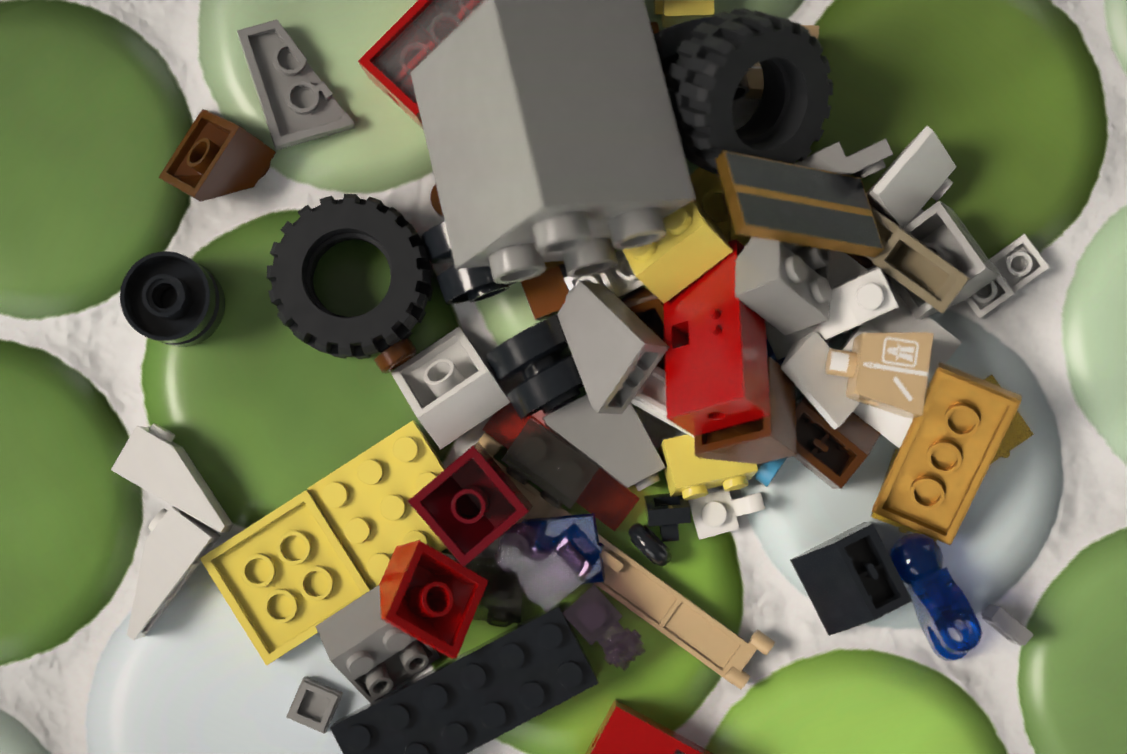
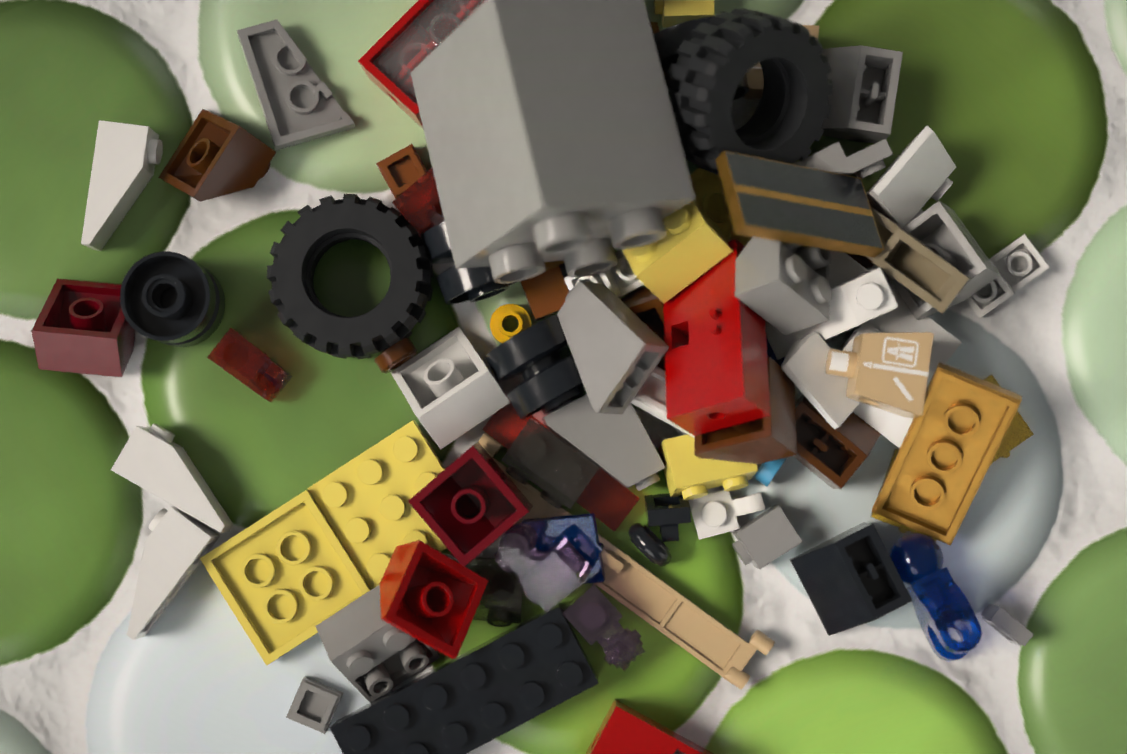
(83, 330): none -> dark red slope
(119, 173): none -> white slope
(250, 365): none -> clear red leg
(402, 169): none -> dark orange tile
(420, 202): none -> clear red leg
(501, 314): none -> yellow plate
(765, 538): none -> light grey brick
(863, 92): none -> light grey slope

